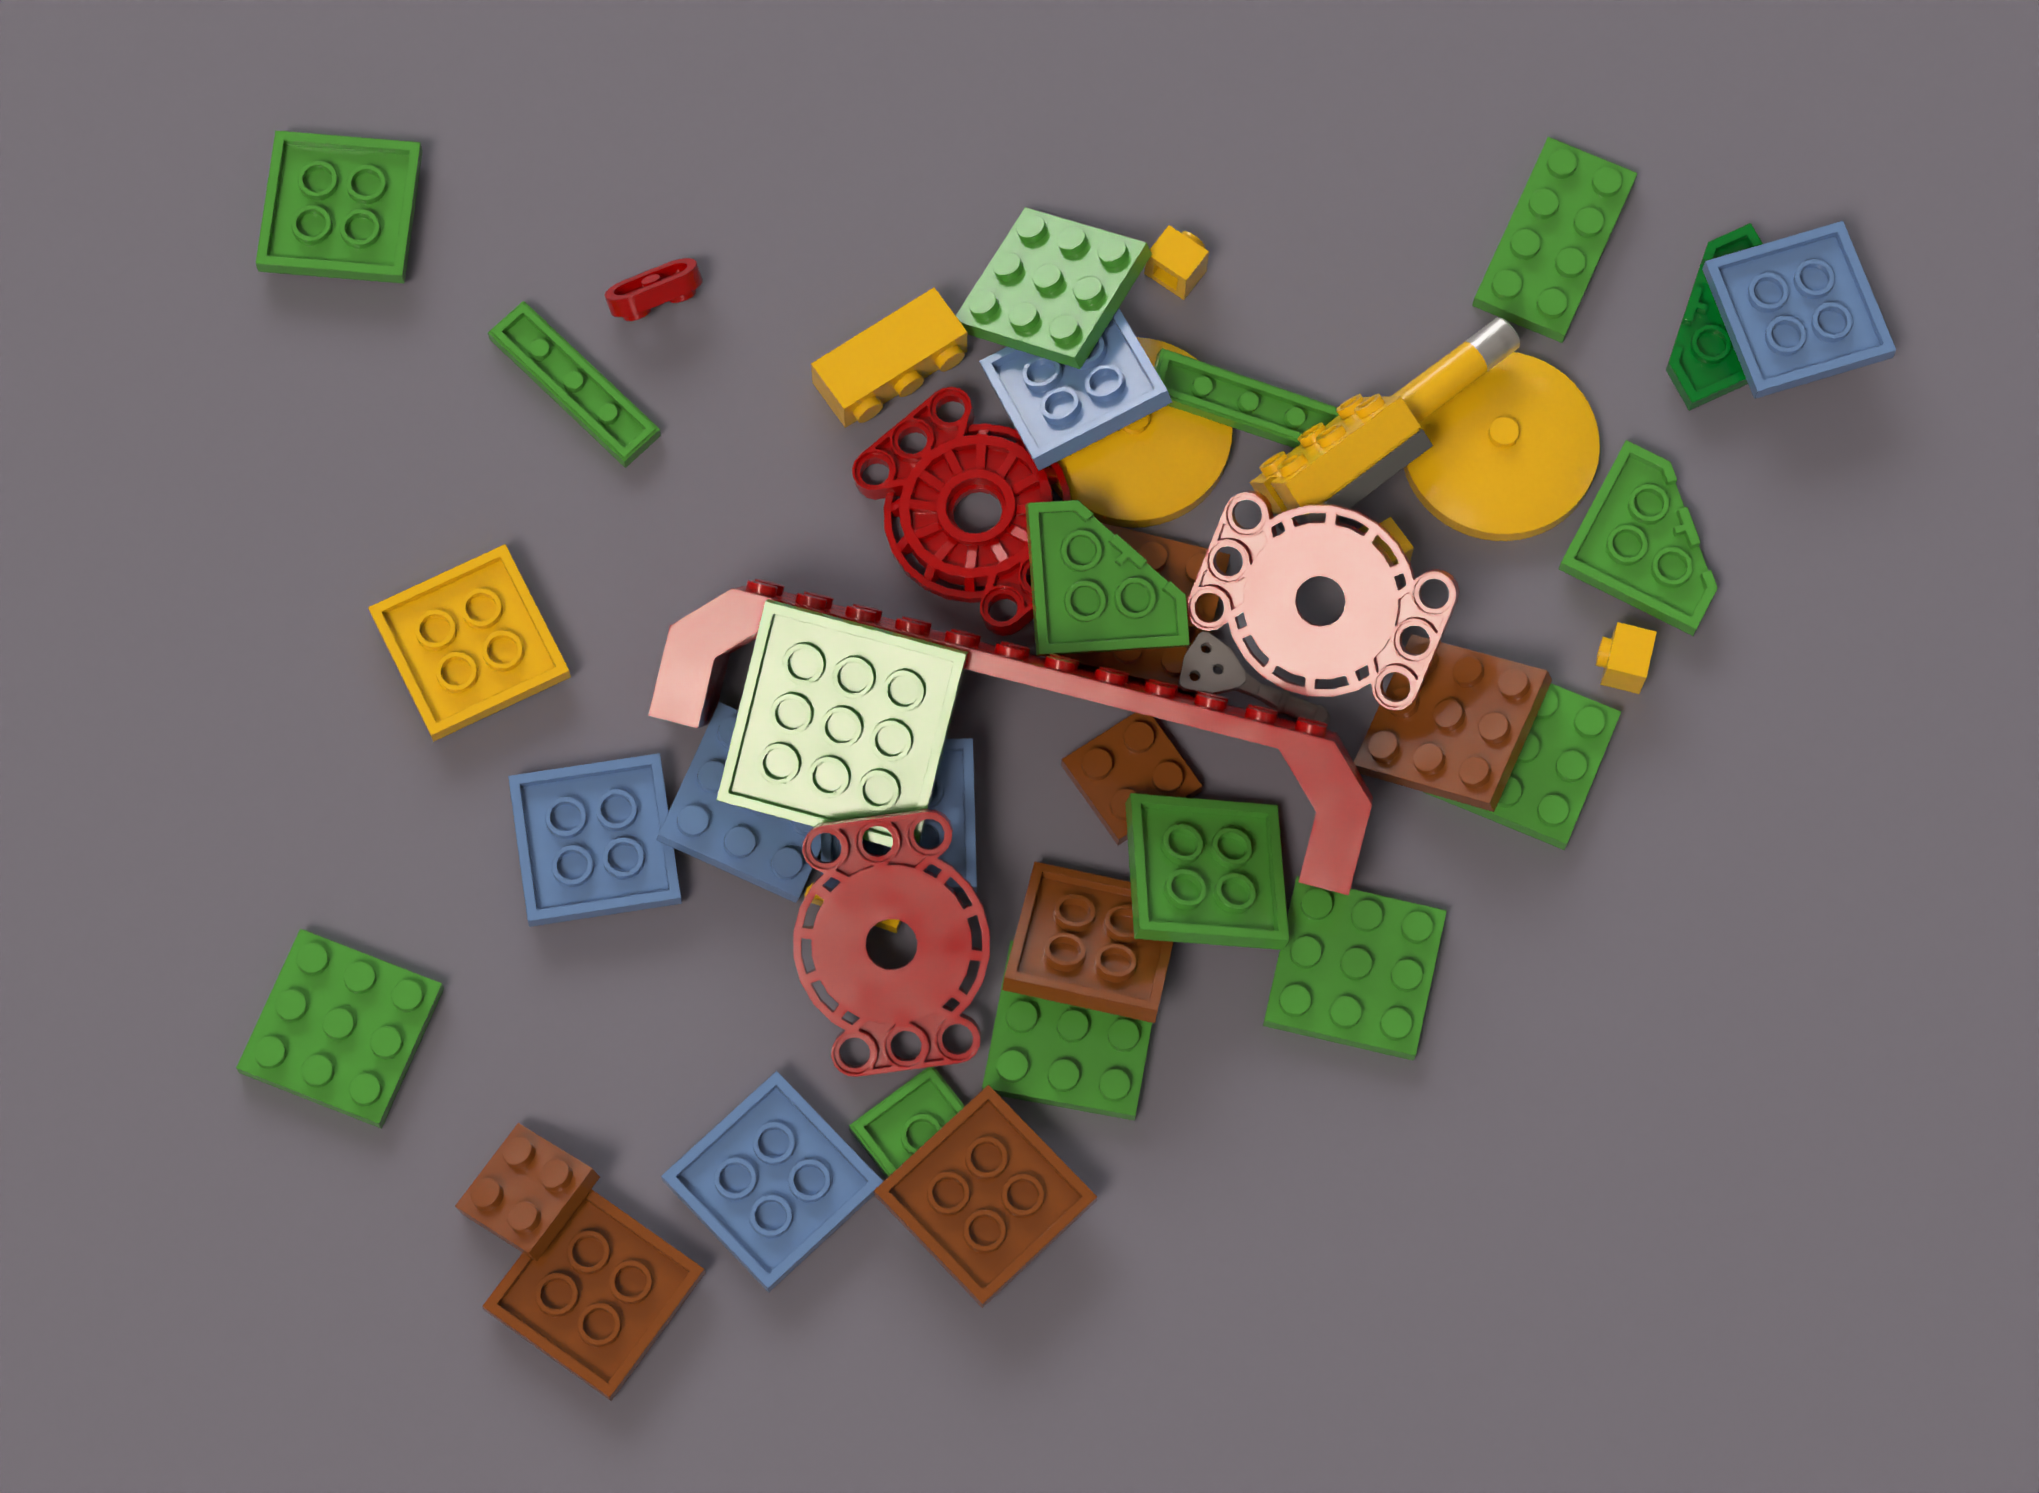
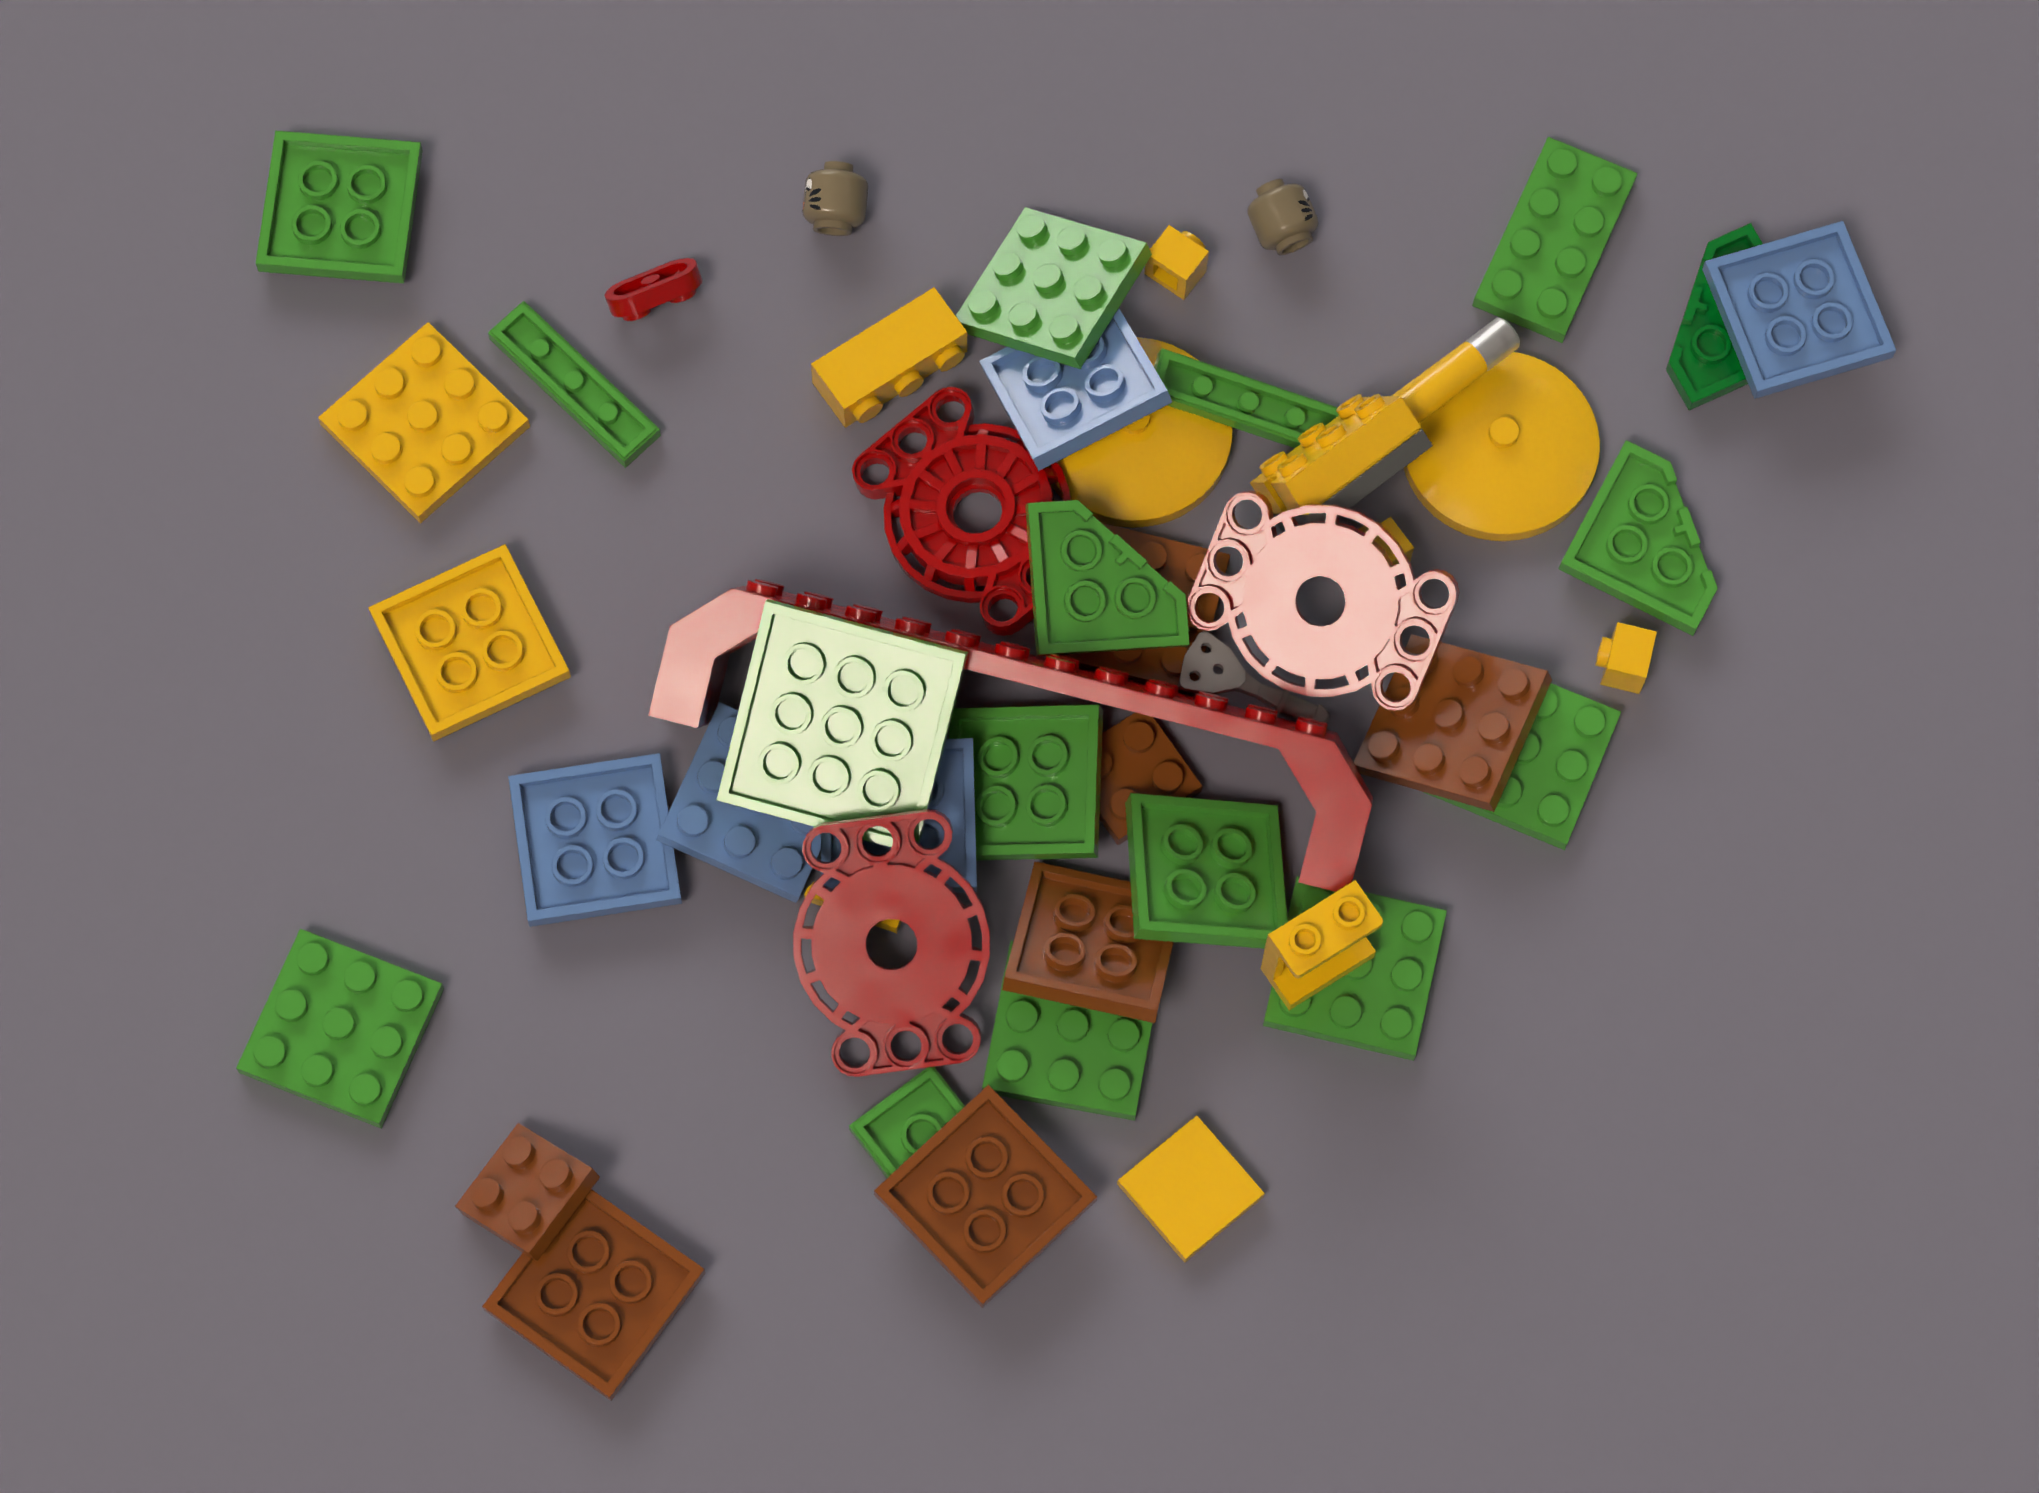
(424, 422): none -> yellow plate
(772, 1181): medium blue plate -> none
(835, 199): none -> dark tan head
(1034, 779): none -> bright green plate
(1190, 1188): none -> yellow tile
(1282, 217): none -> dark tan head
(1321, 945): none -> yellow panel

